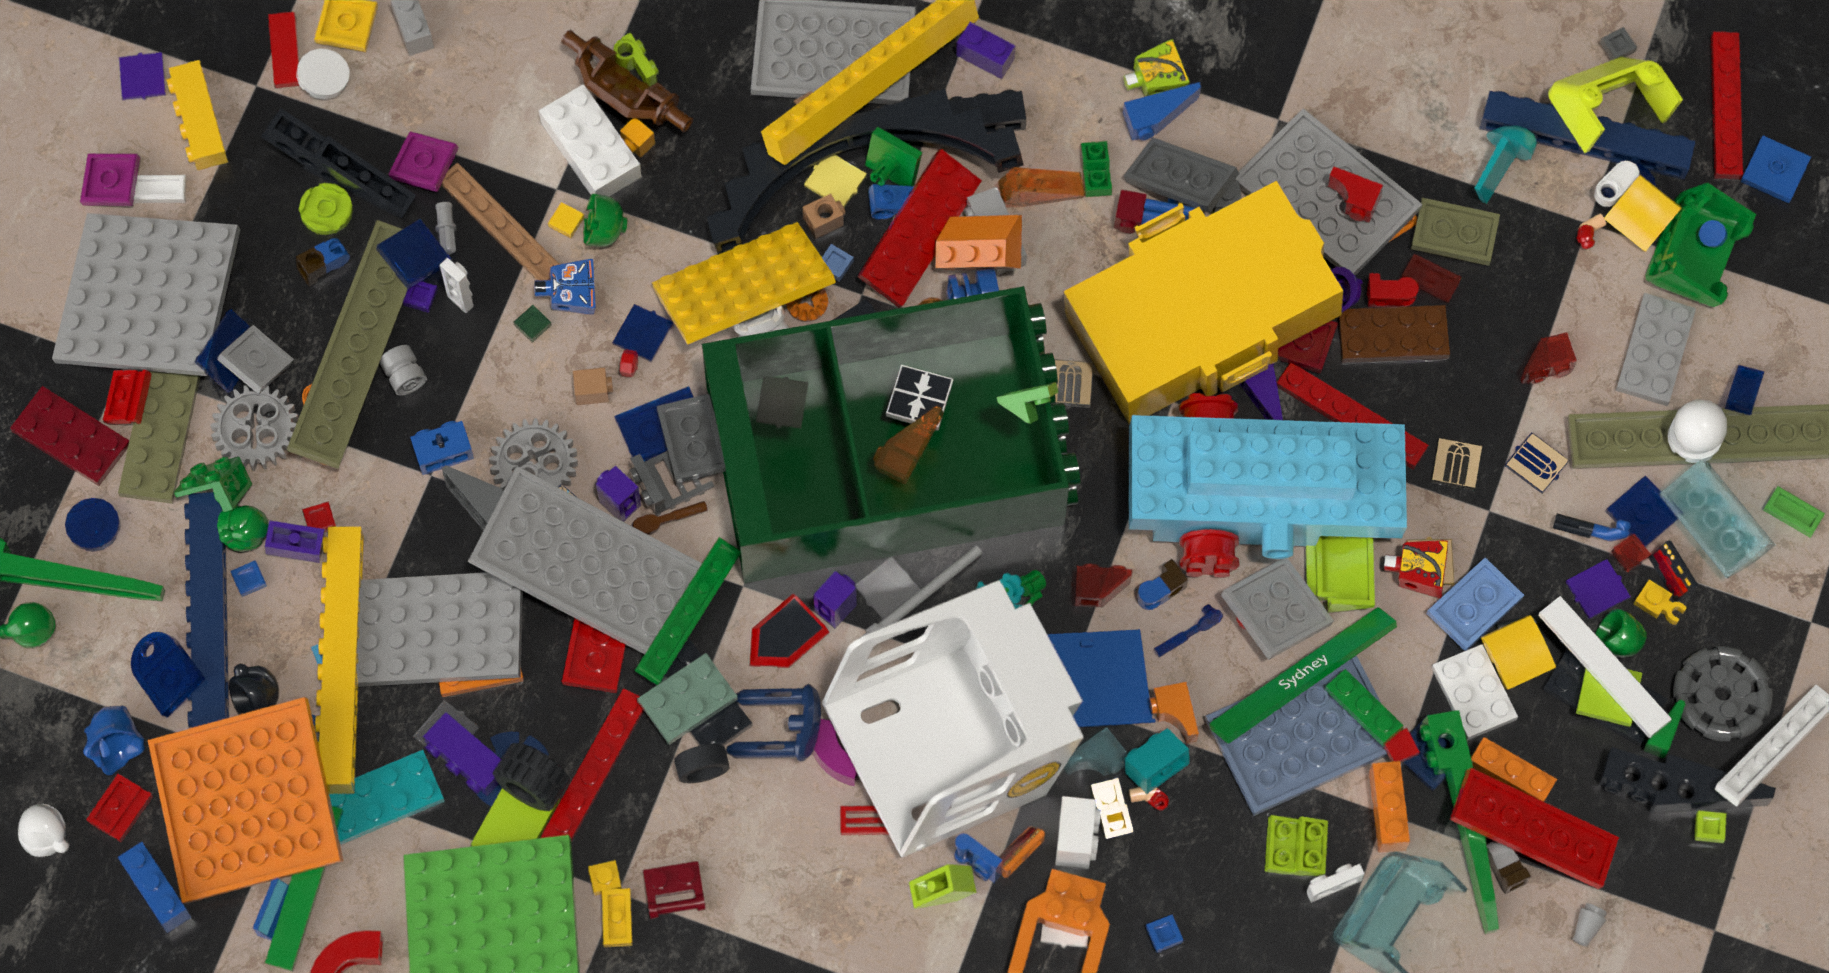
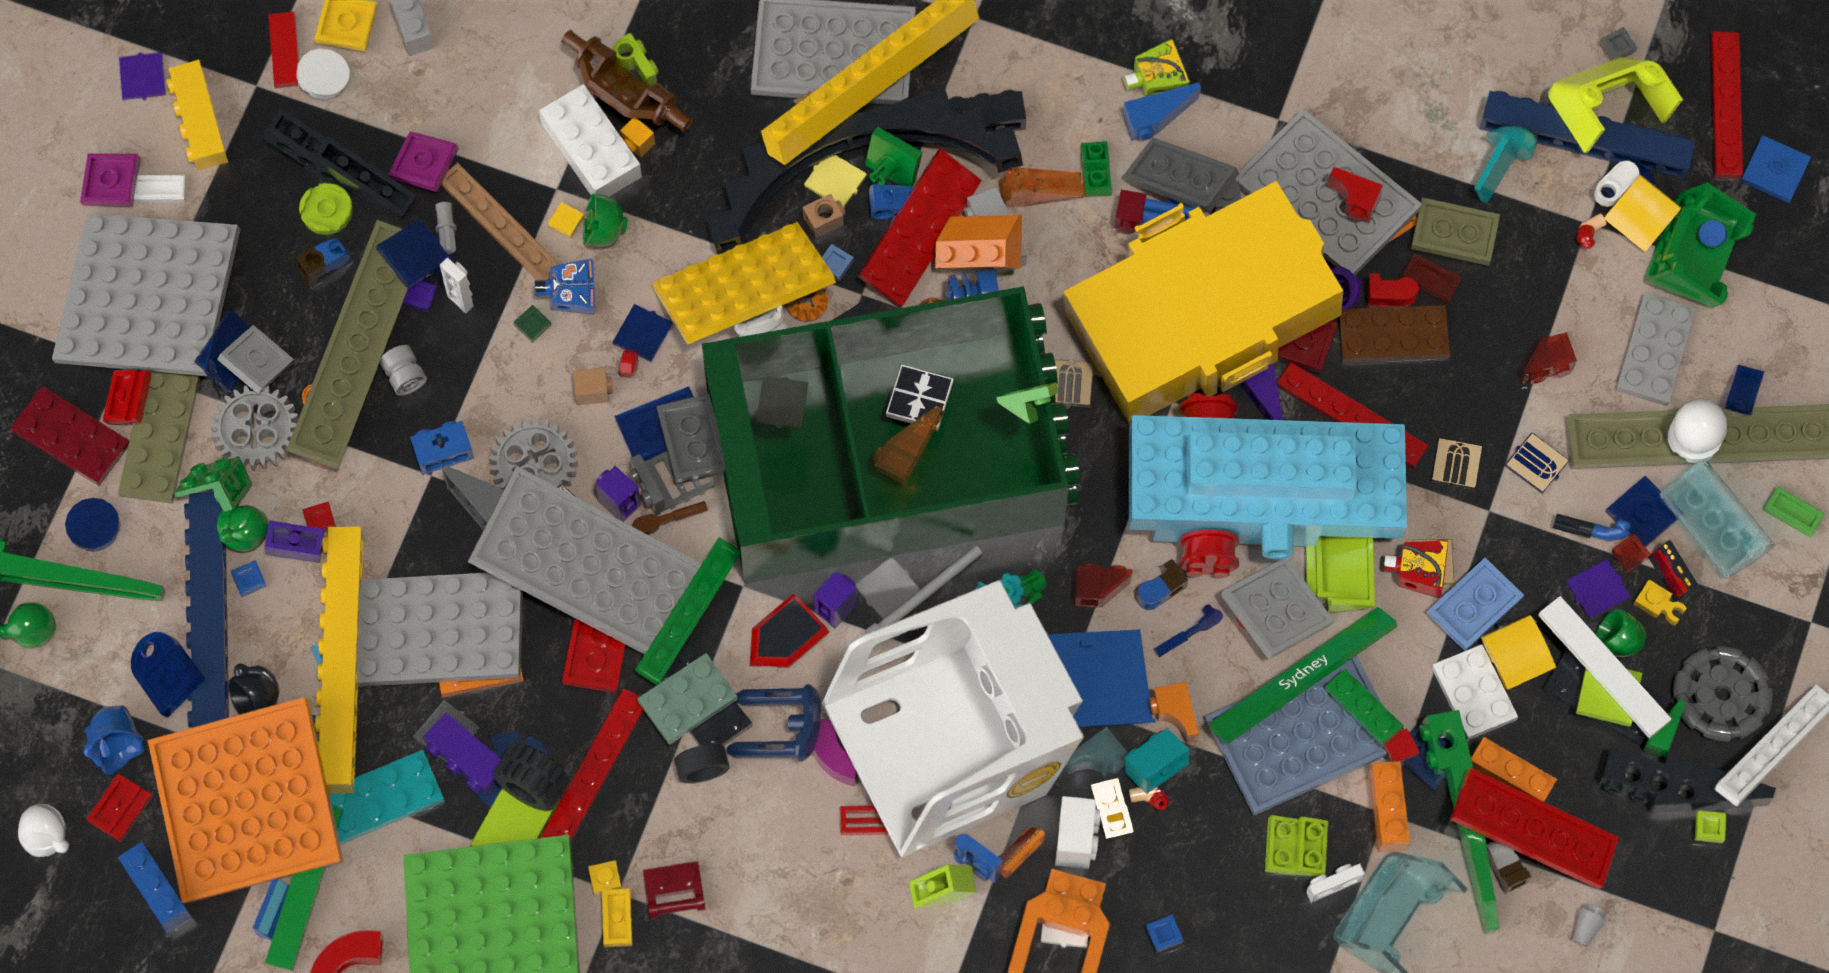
(985, 50): dark purple brick -> none

